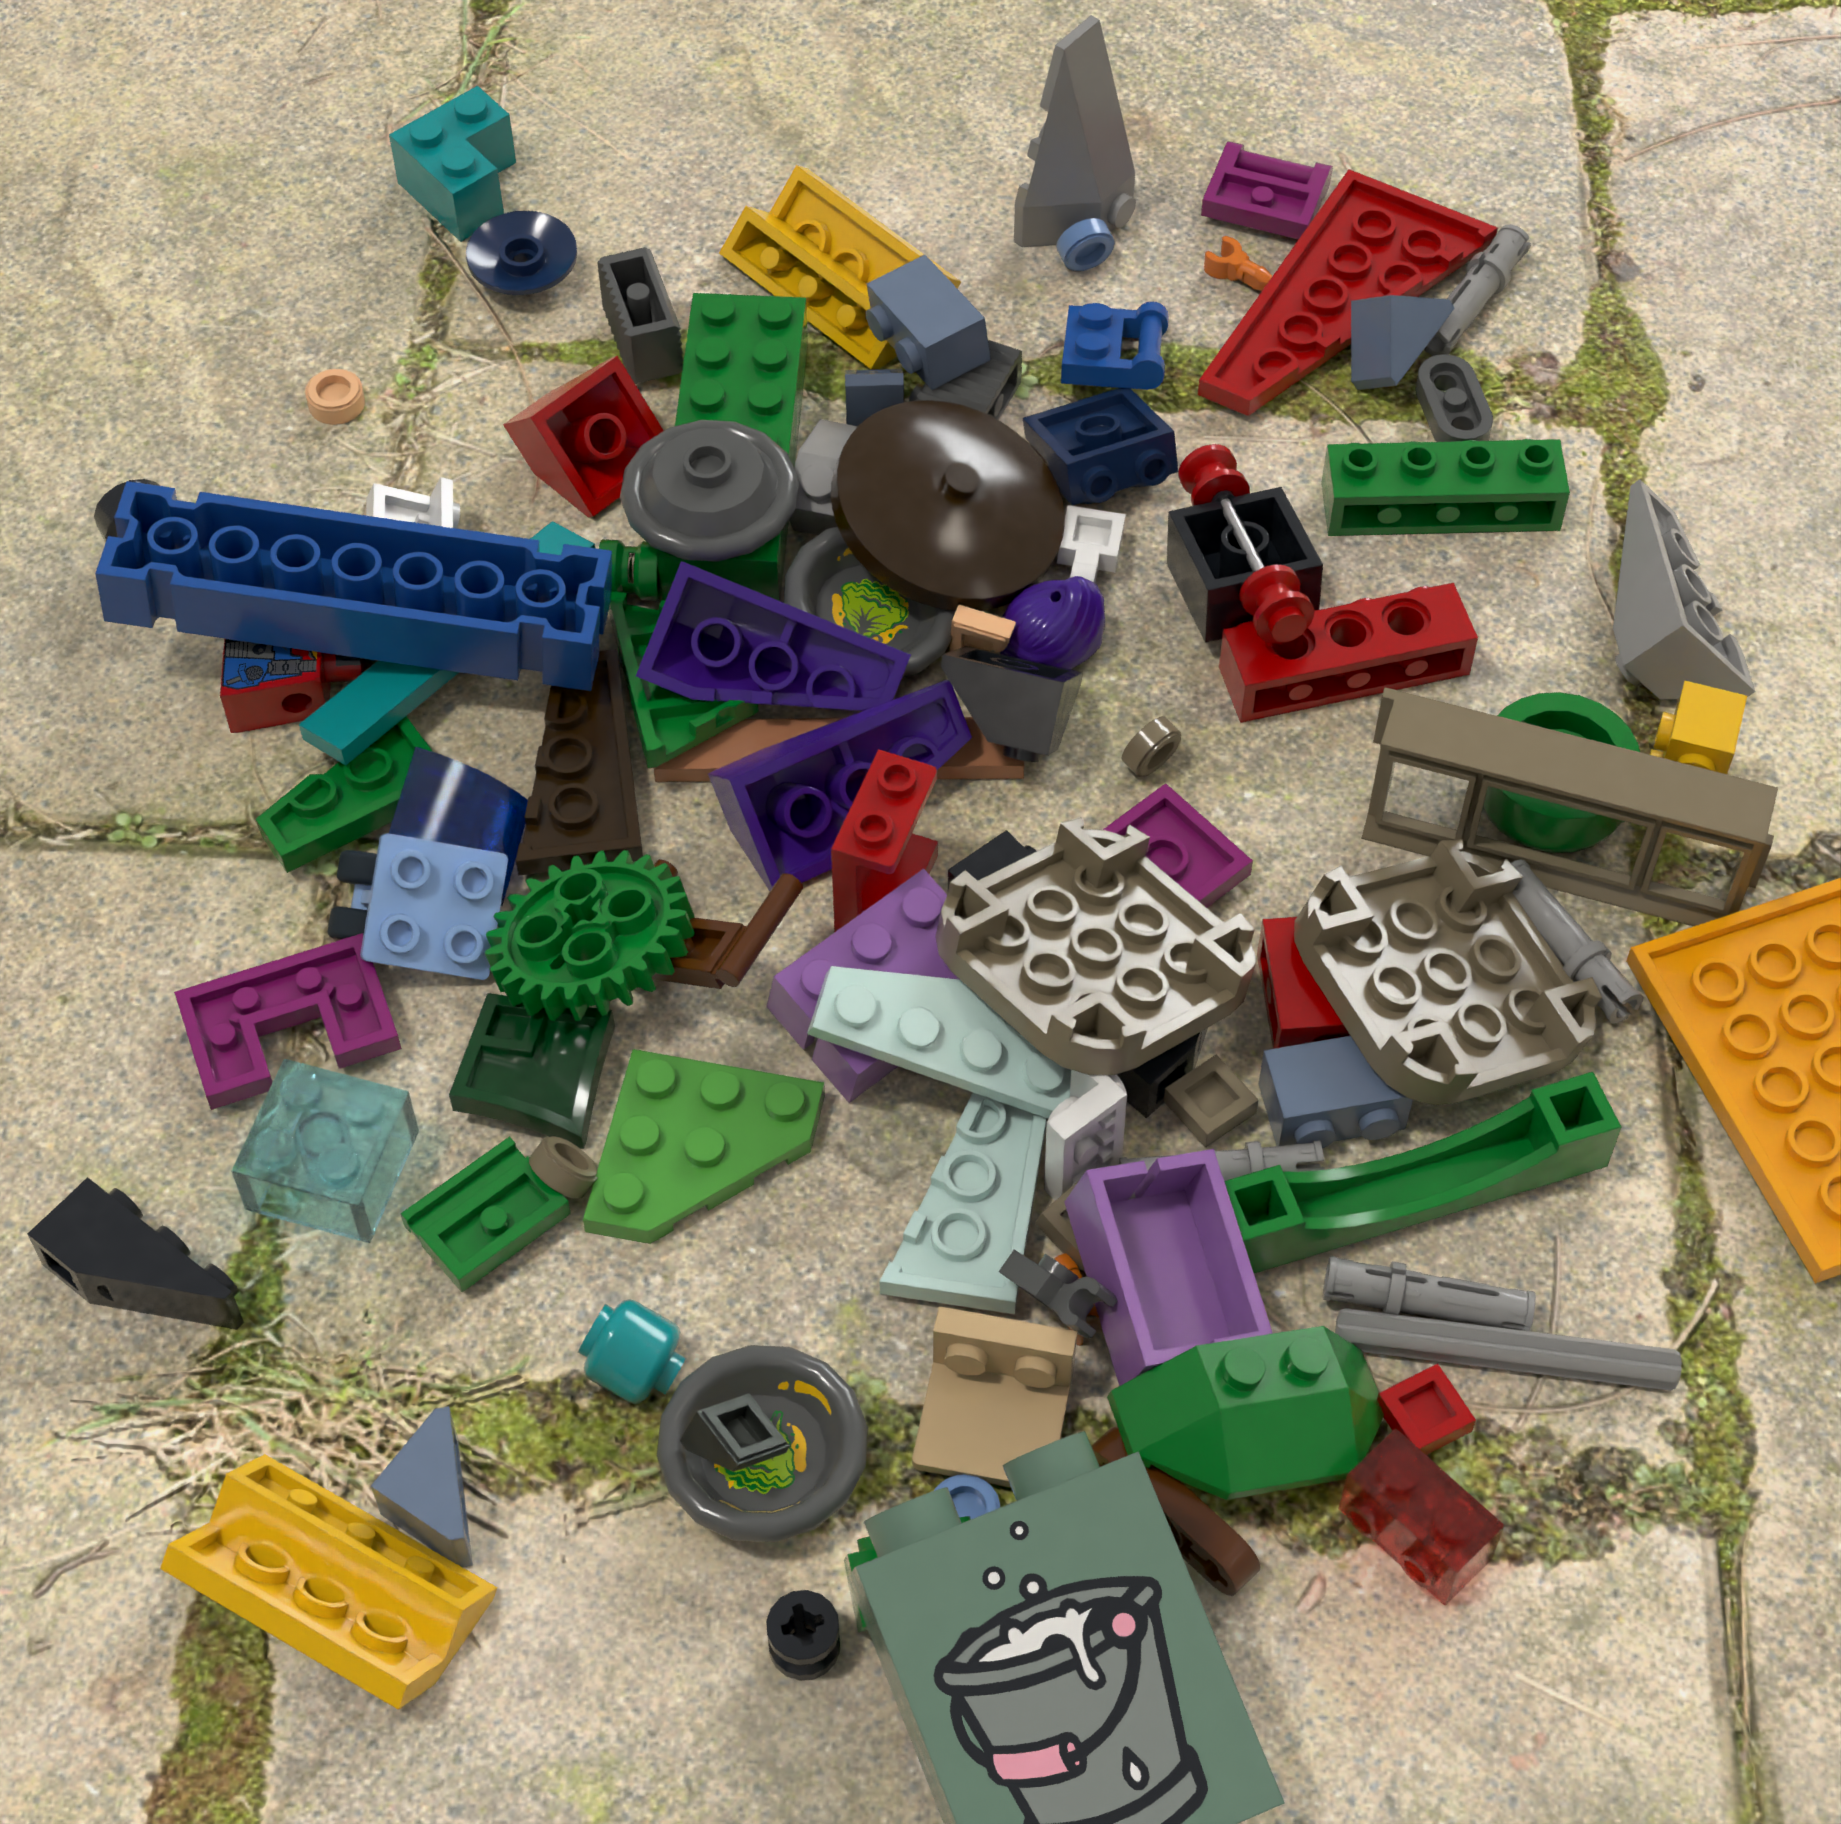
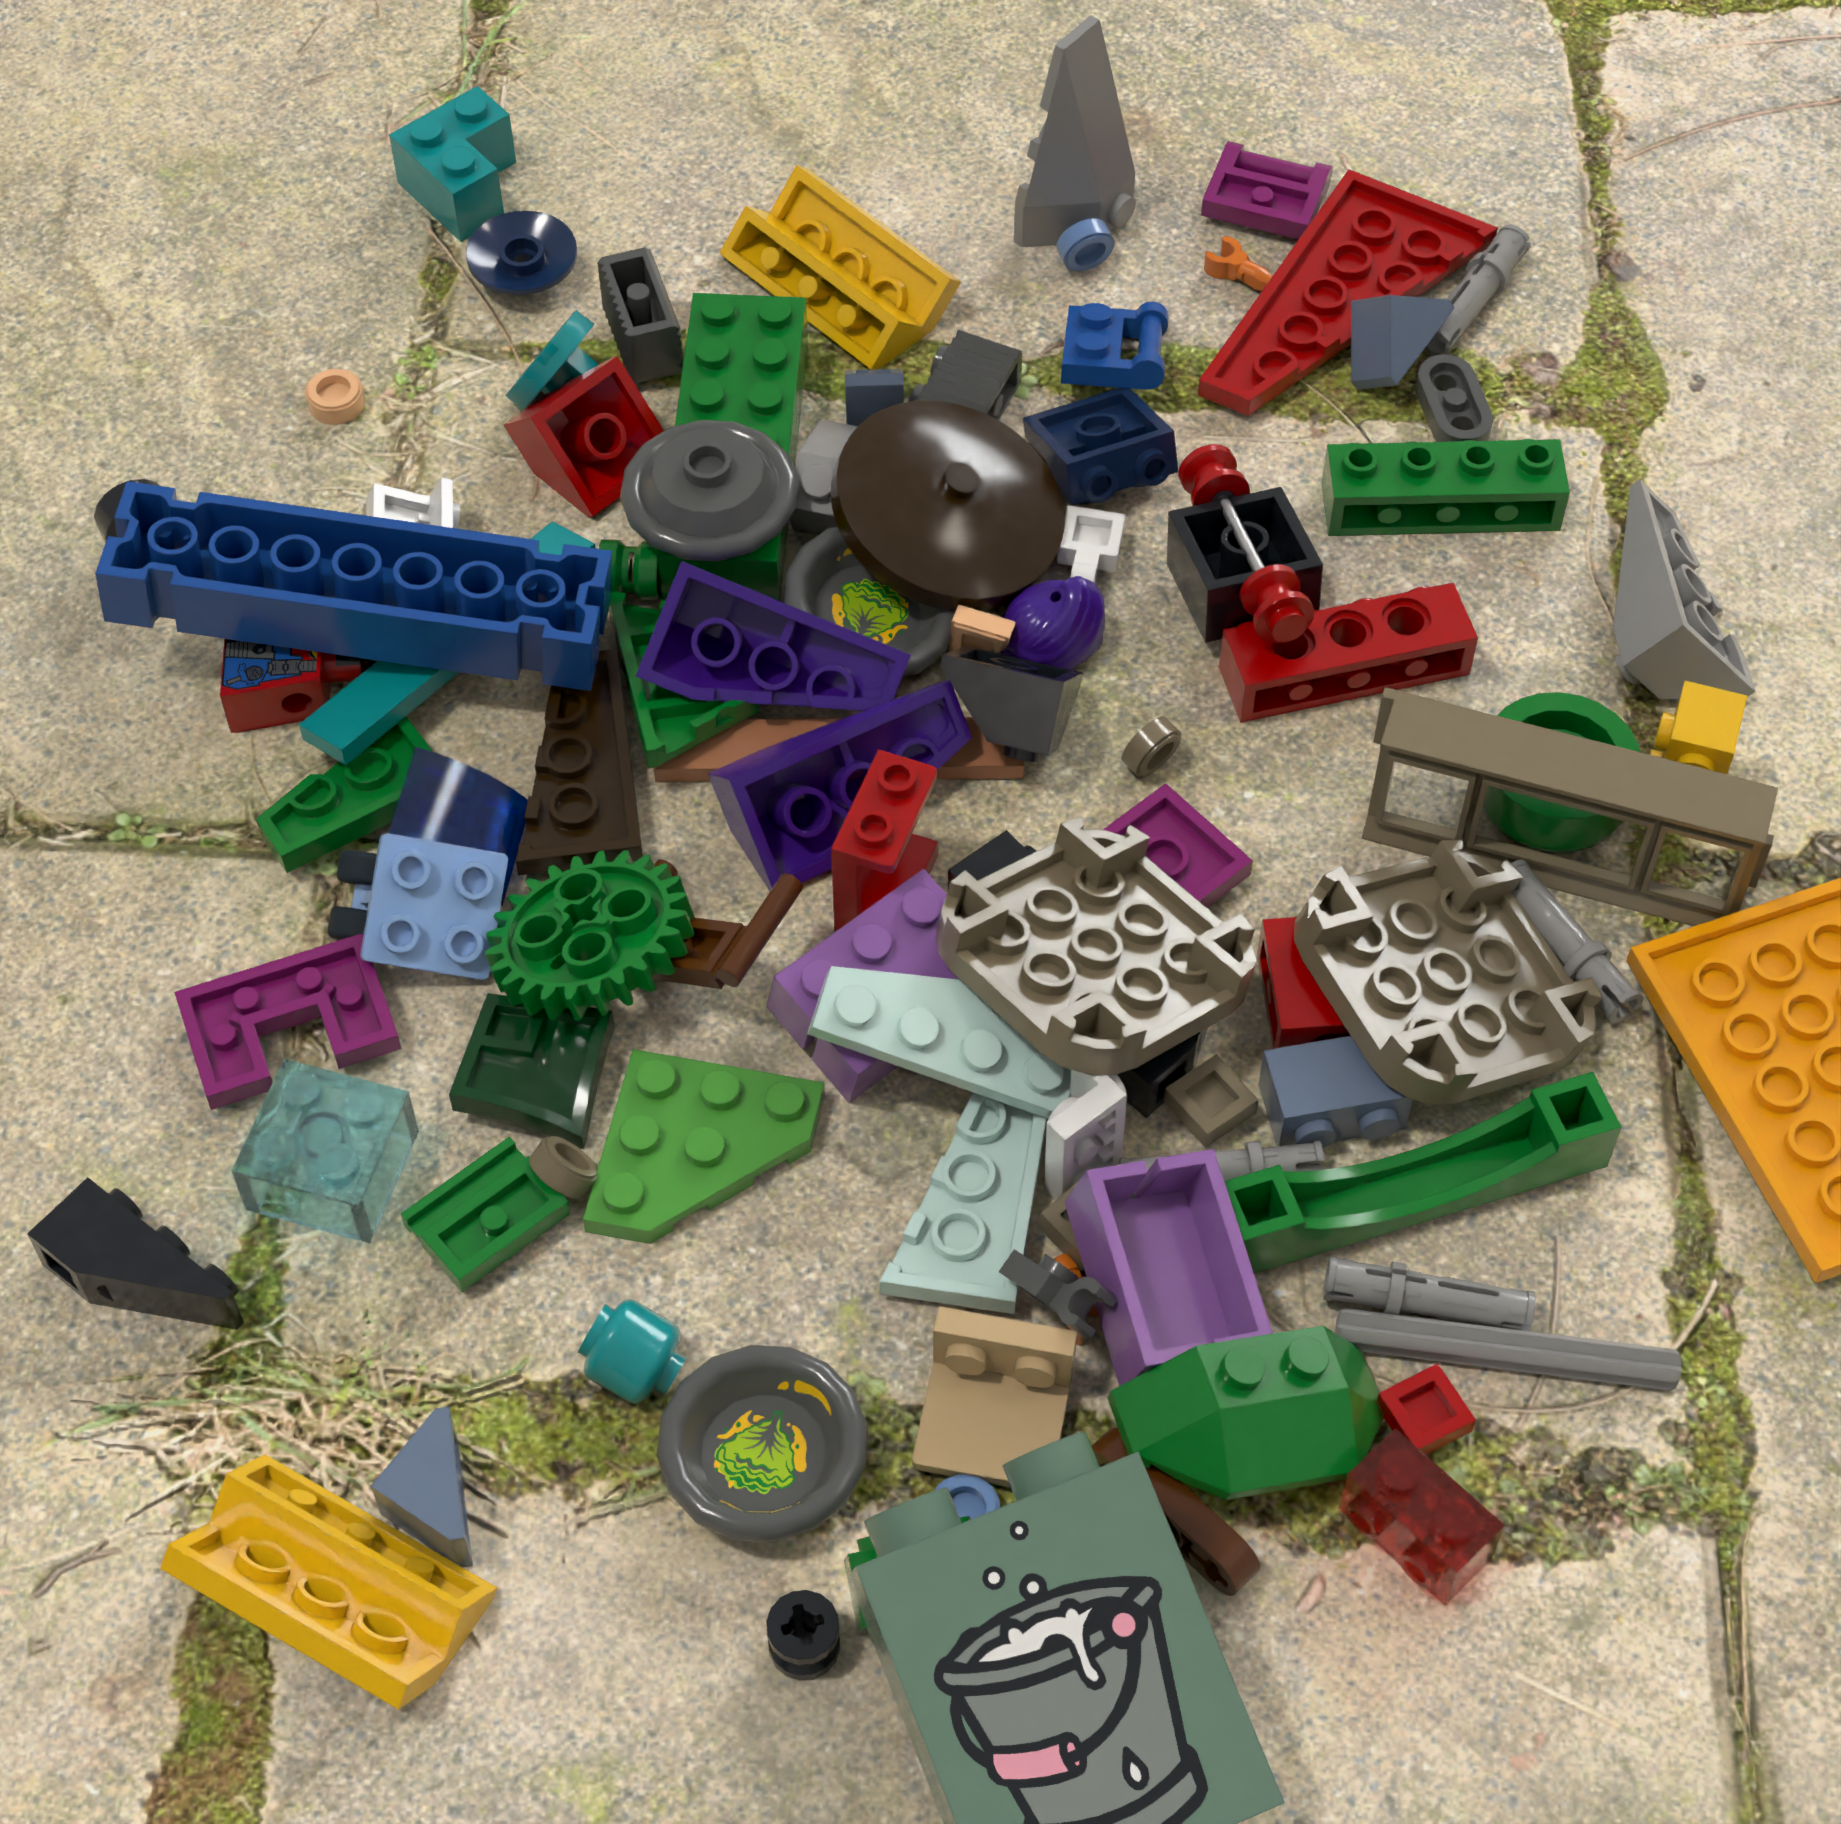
(556, 363): none -> teal tile
(734, 1434): pearl dark grey slope -> none
(927, 322): sand blue brick -> none

